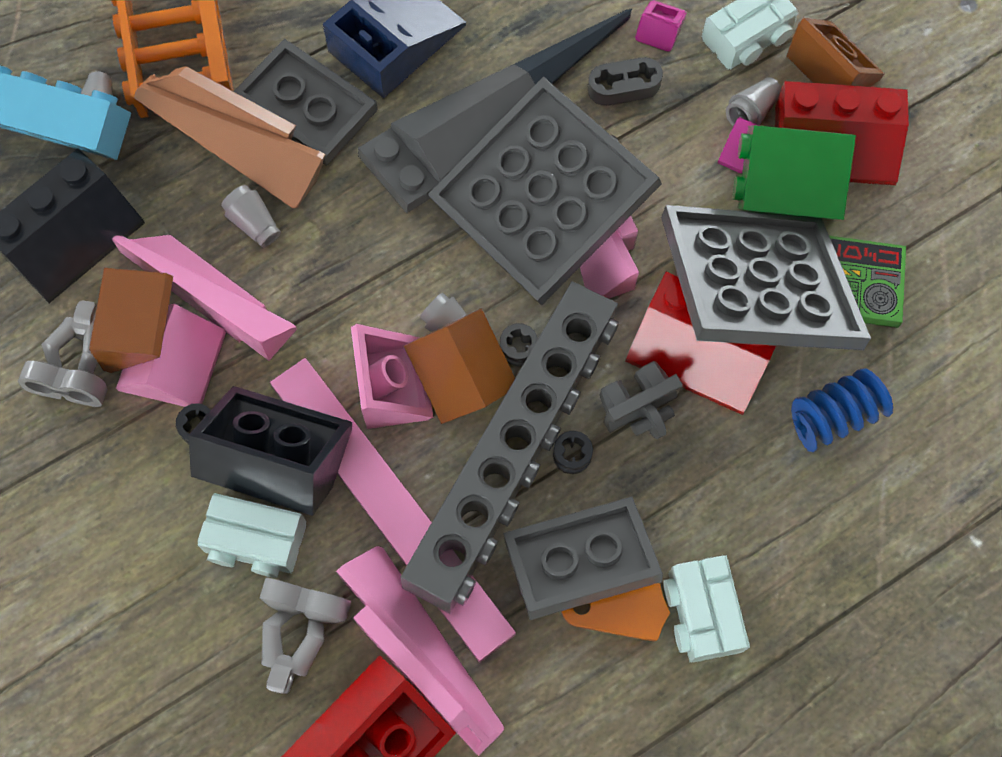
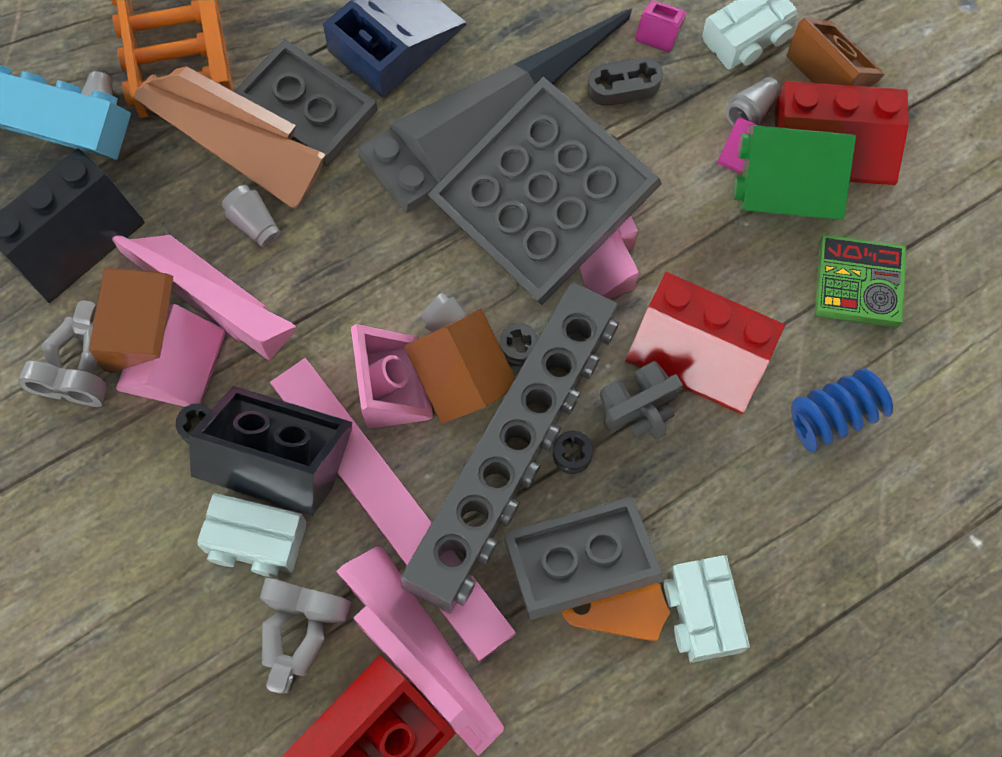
(762, 279): dark grey plate -> none

